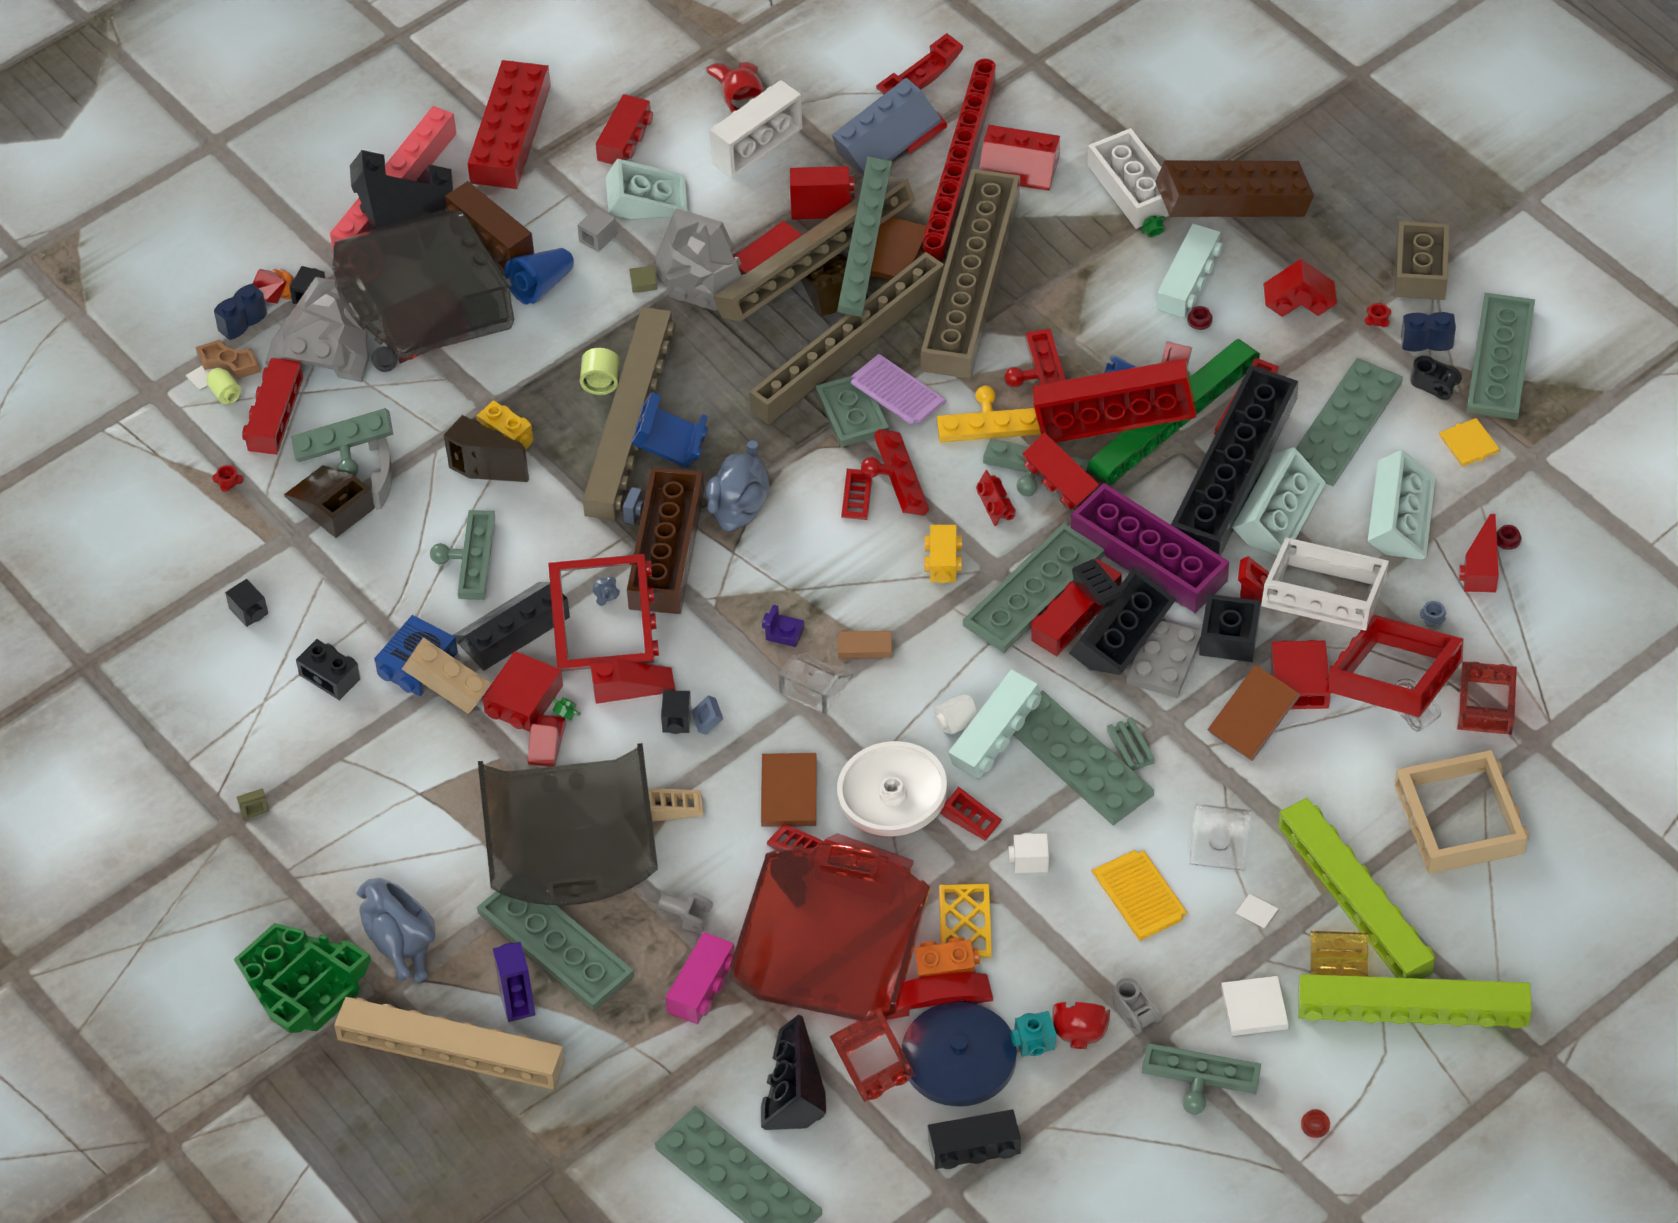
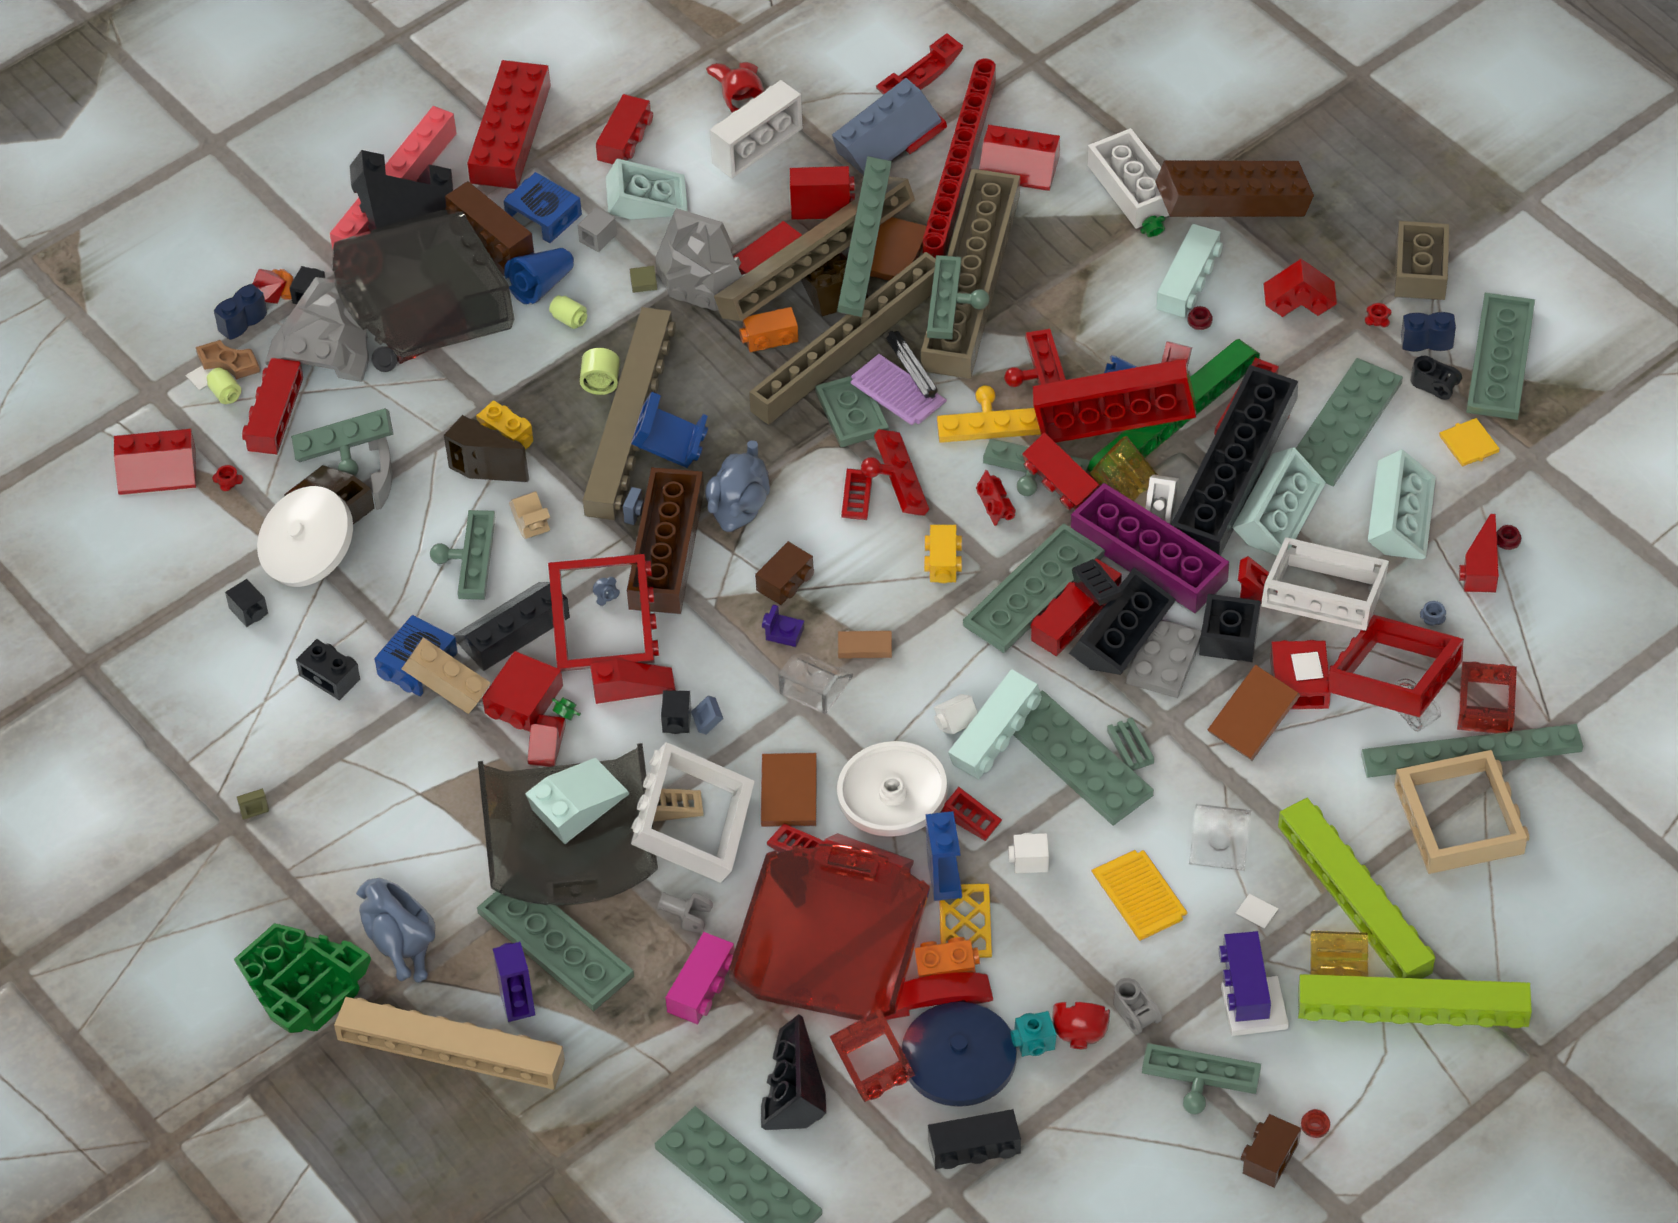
(155, 461): none -> slope
(305, 536): none -> white dish
(530, 515): none -> tan brick
(545, 205): none -> blue panel
(568, 311): none -> yellowish green brick
(575, 798): none -> light aqua slope
(673, 850): none -> white window
(769, 329): none -> orange brick
(784, 573): none -> reddish brown brick
(911, 364): none -> axle
(941, 855): none -> blue panel
(946, 296): none -> sand green plate
(1124, 469): none -> clear yellow slope
(1162, 496): none -> white slope
(1245, 976): none -> dark purple brick
(1271, 1150): none -> reddish brown brick
(1307, 666): none -> white sticker
(1505, 747): none -> sand green plate

